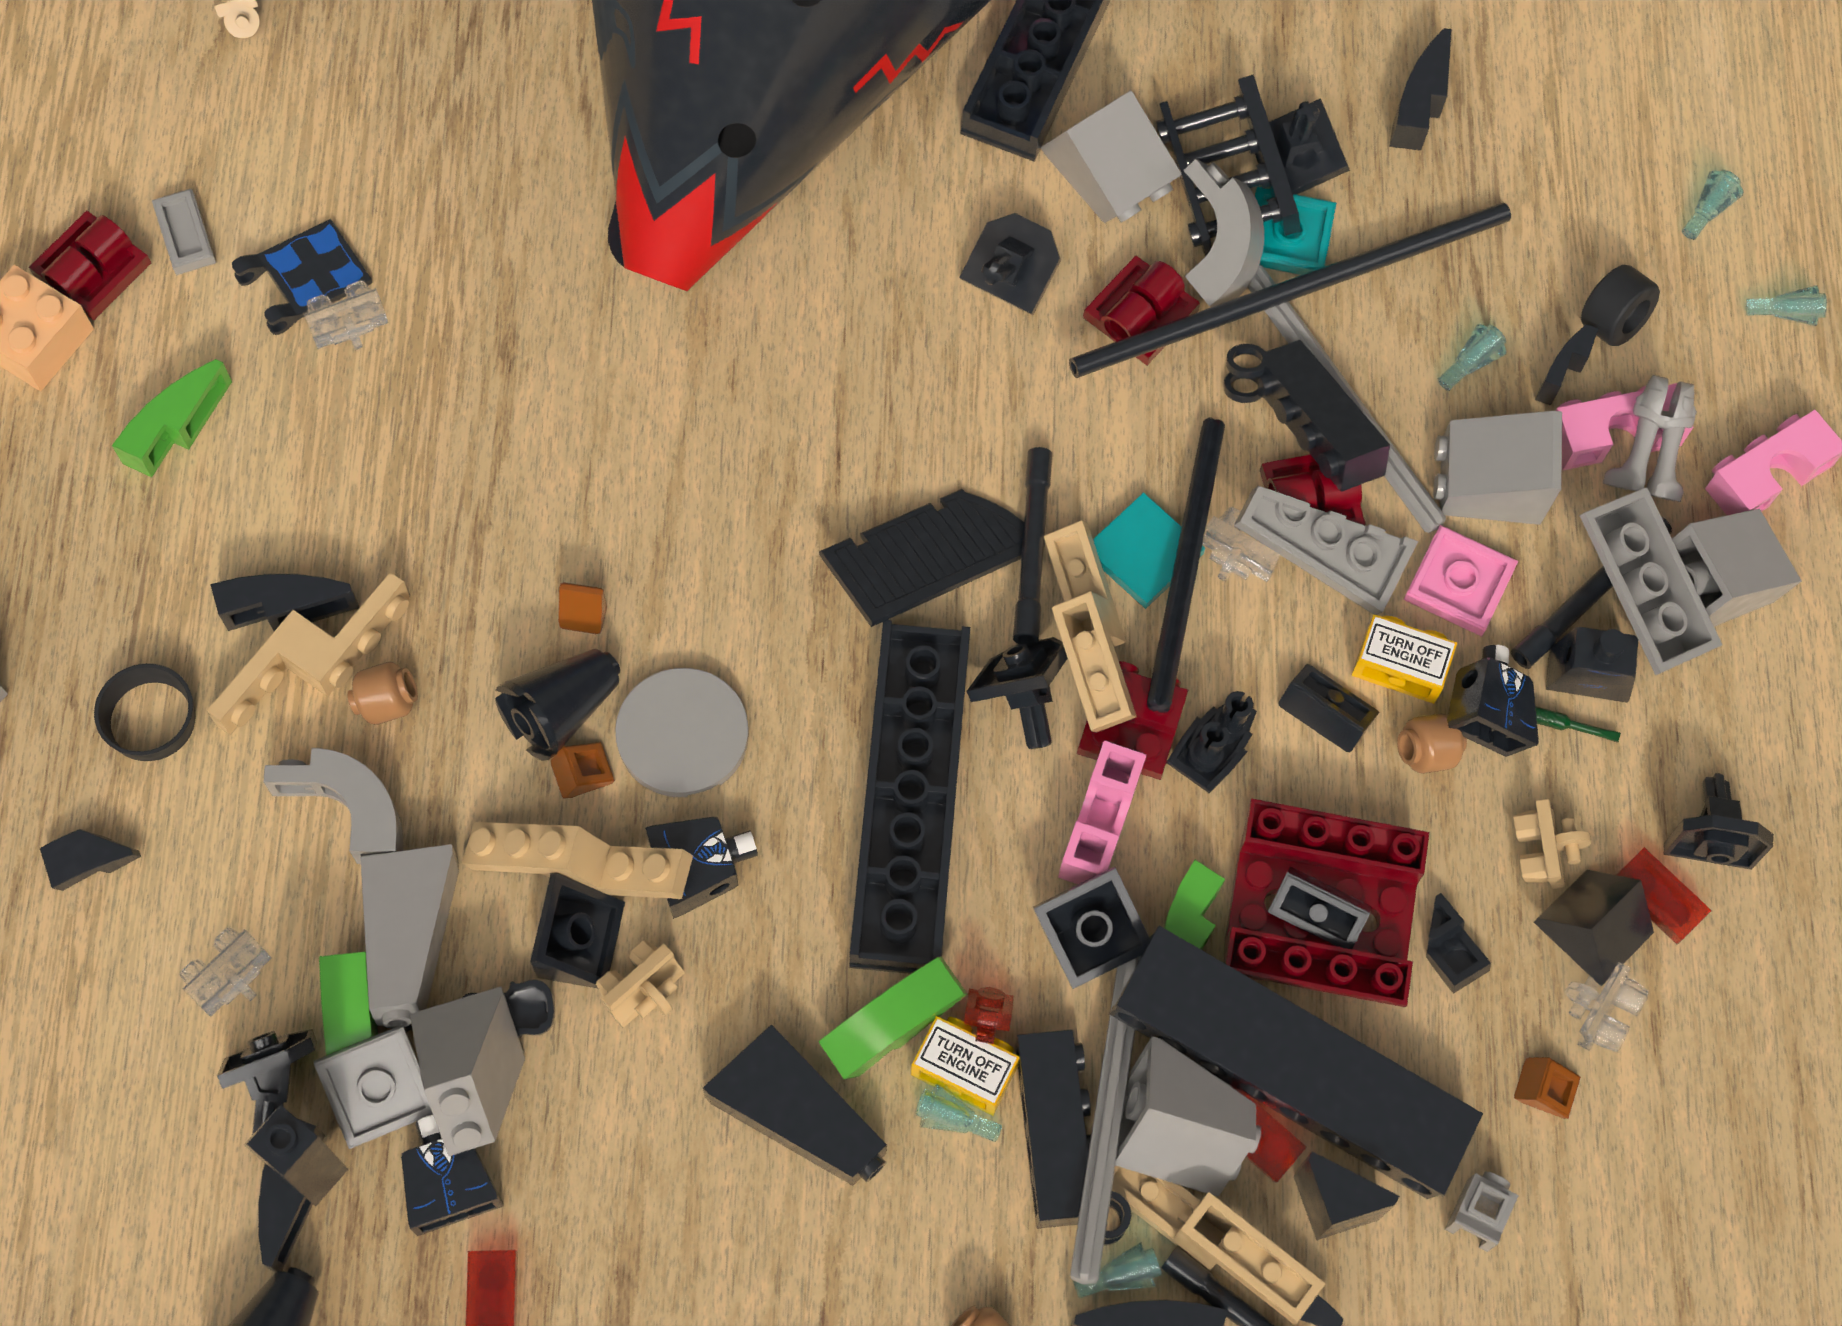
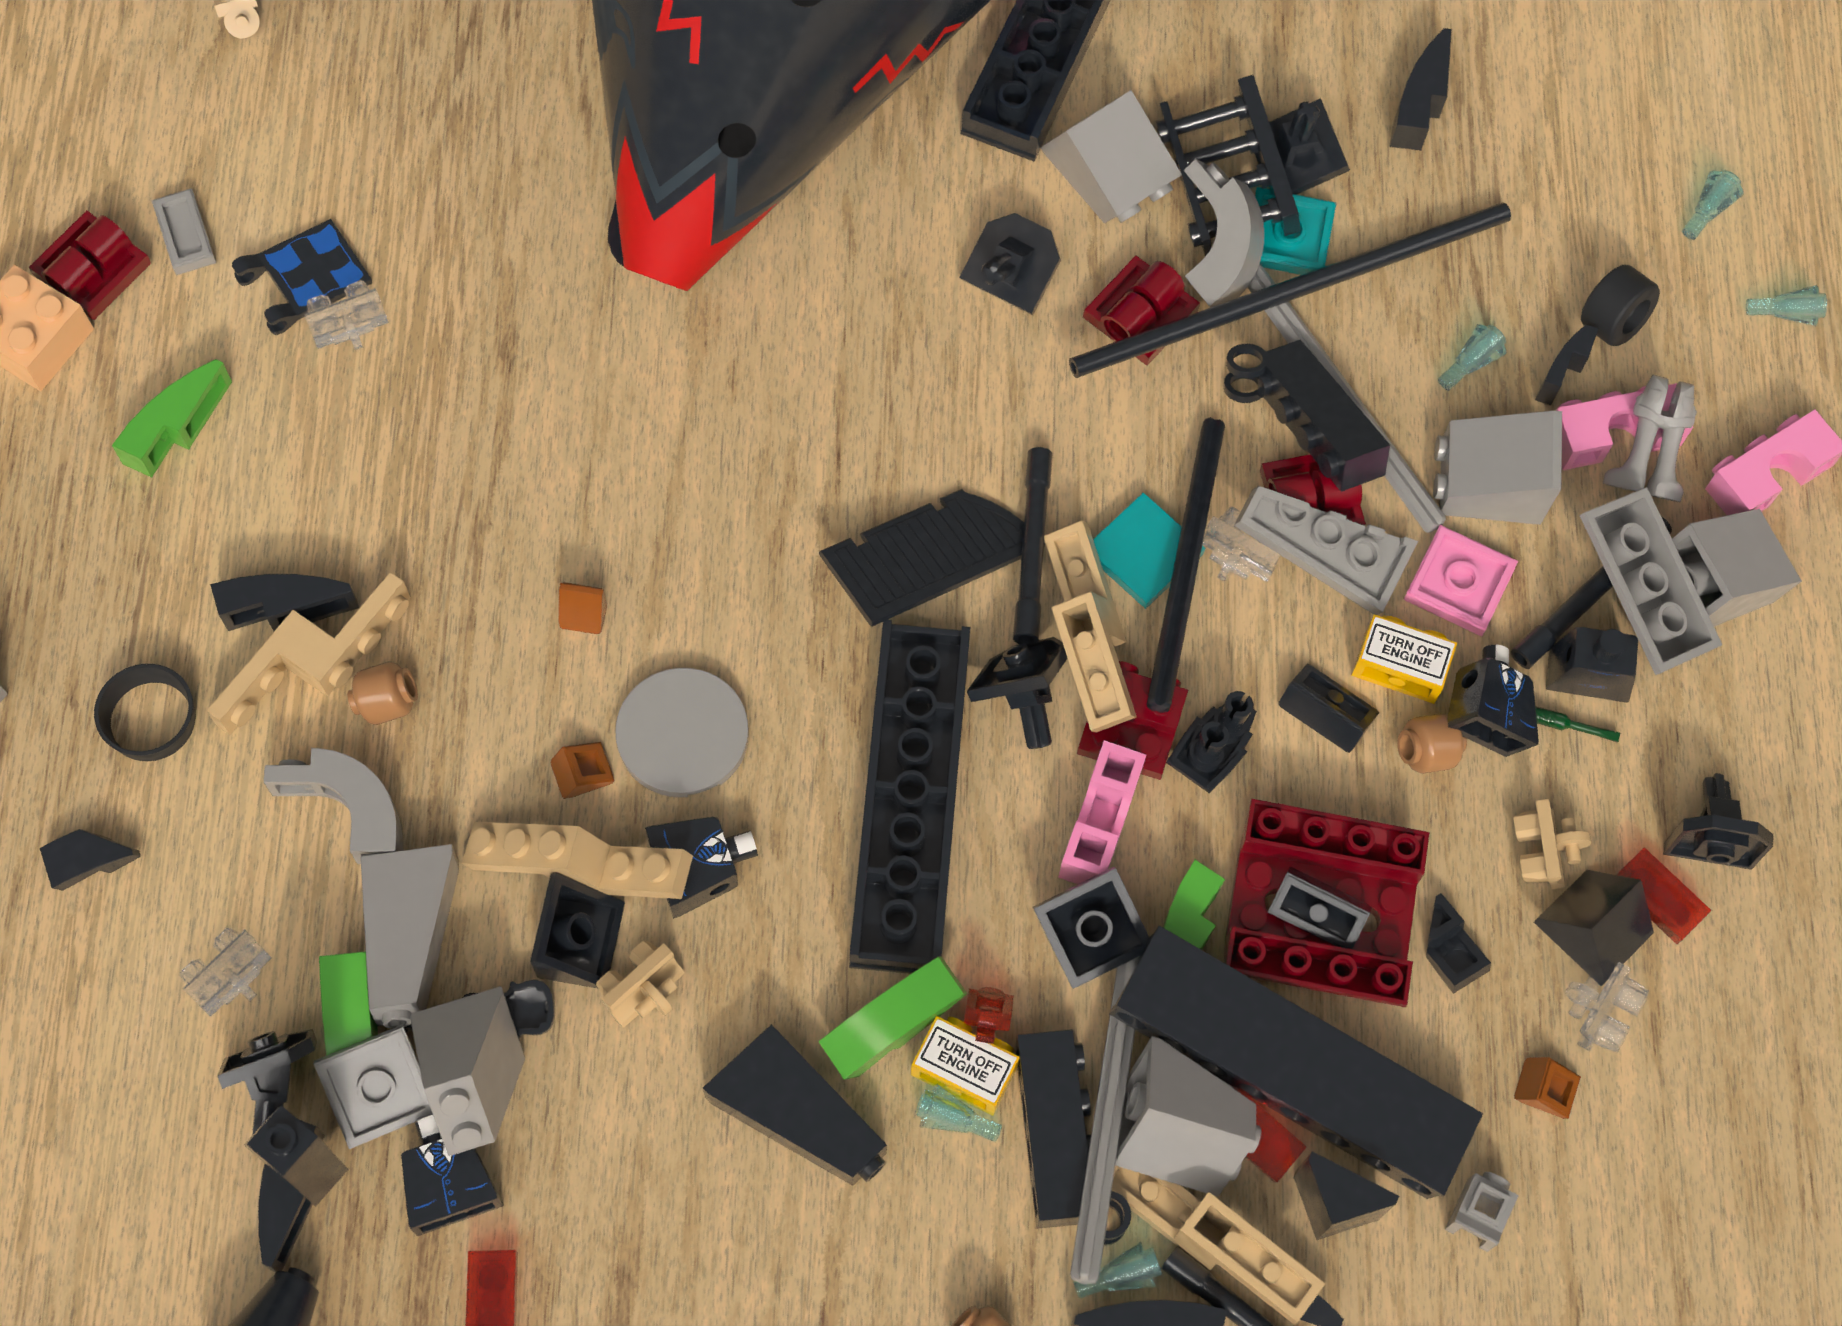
(556, 700): black cone -> none

